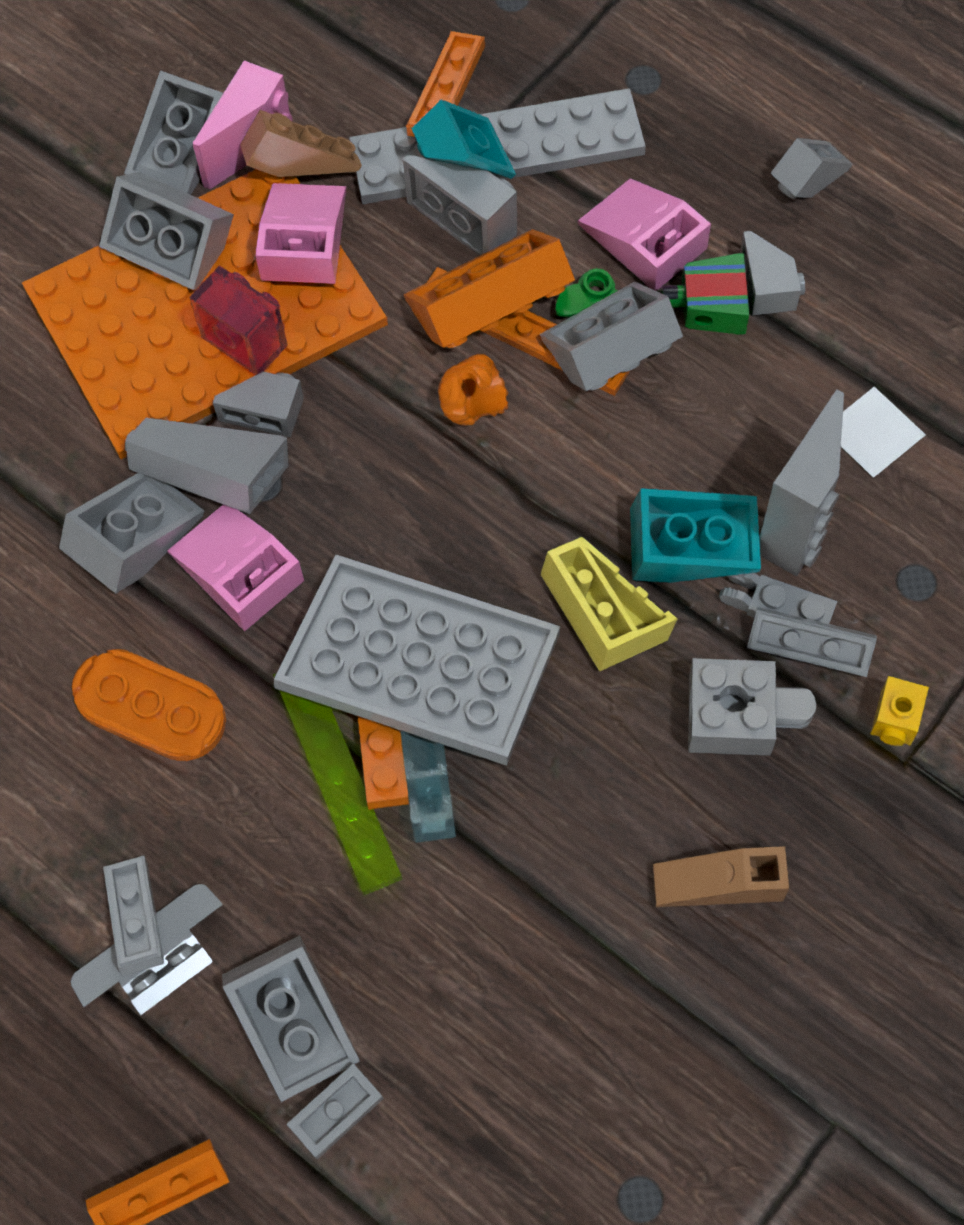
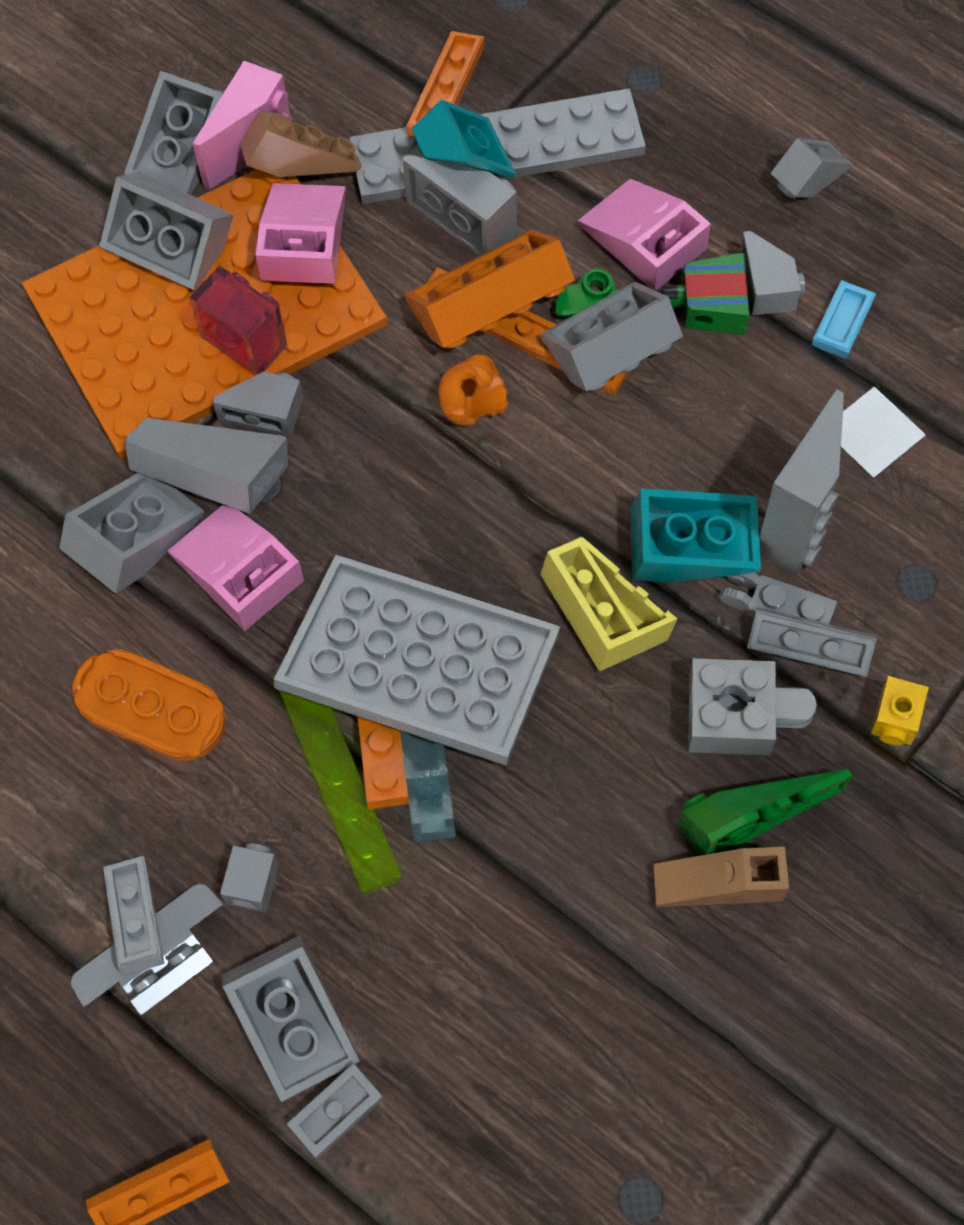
(250, 877): none -> light grey brick
(744, 813): none -> green wedge
(843, 319): none -> medium azure tile

